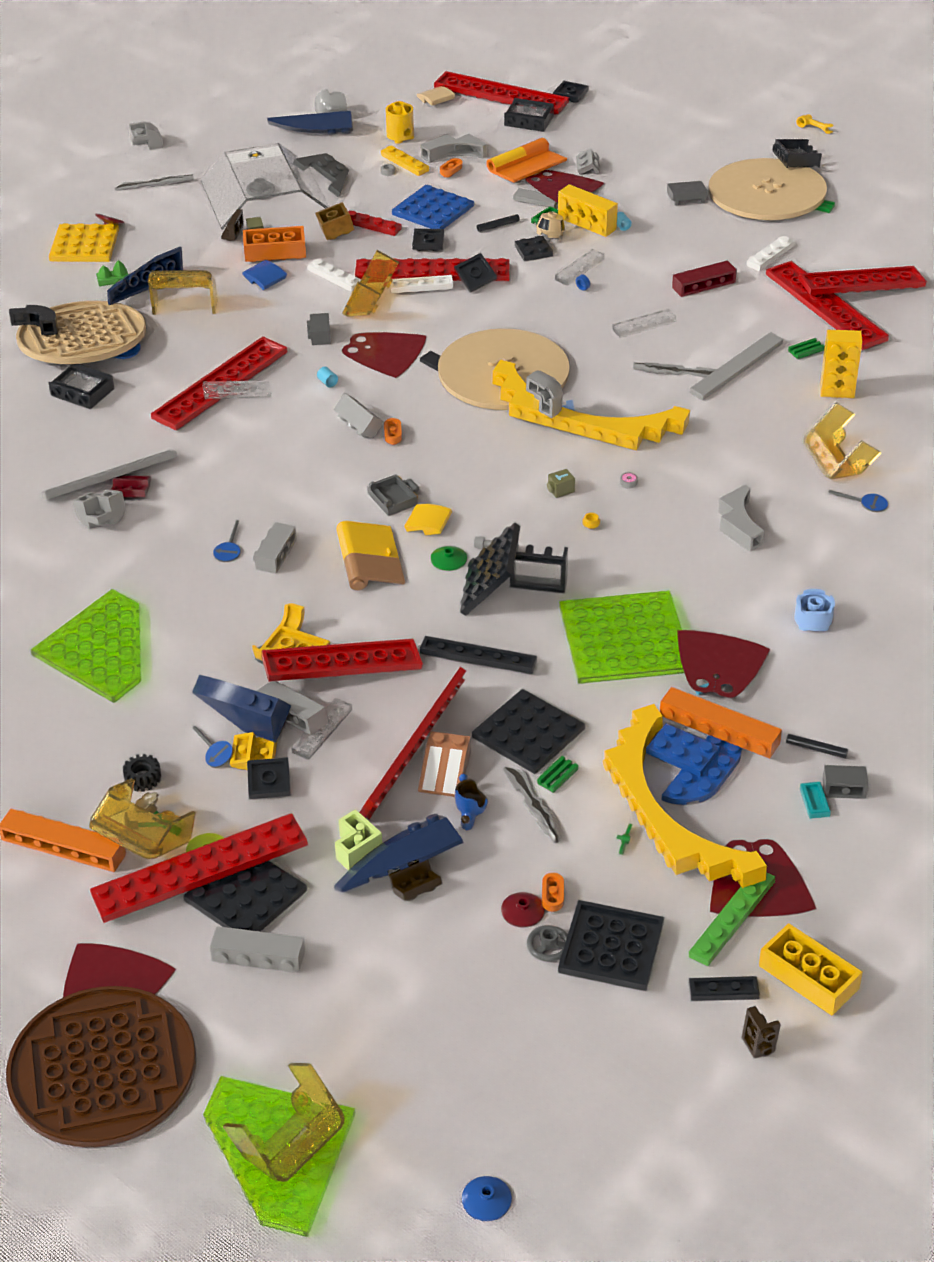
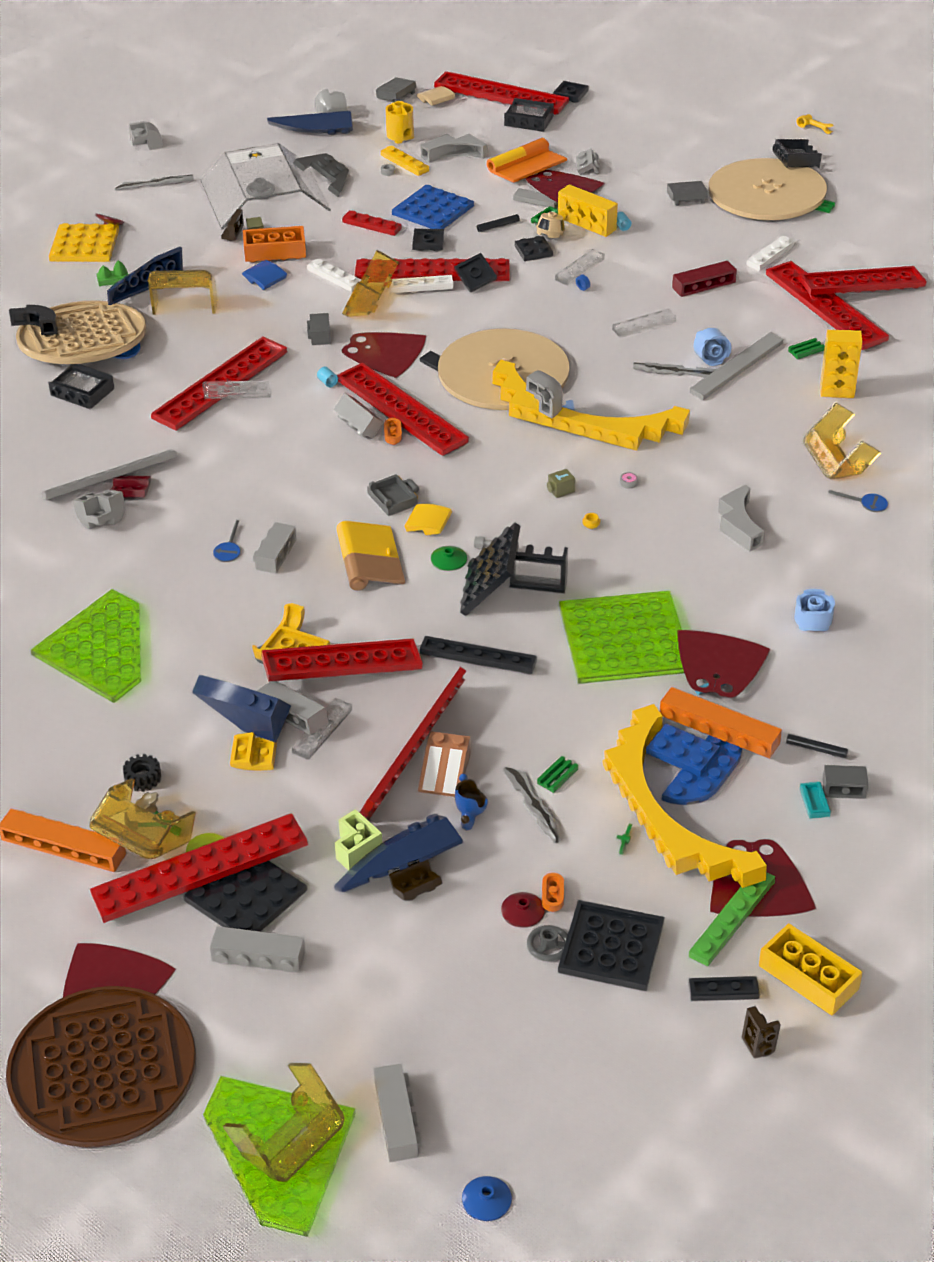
(218, 753): blue piece -> none
(268, 778): black plate -> none
(335, 221): pearl gold brick -> none
(396, 89): none -> dark grey piece
(396, 1113): none -> light grey brick
(397, 404): none -> red plate
(451, 167): orange plate -> none
(528, 731): black plate -> none
(712, 346): none -> light blue brick

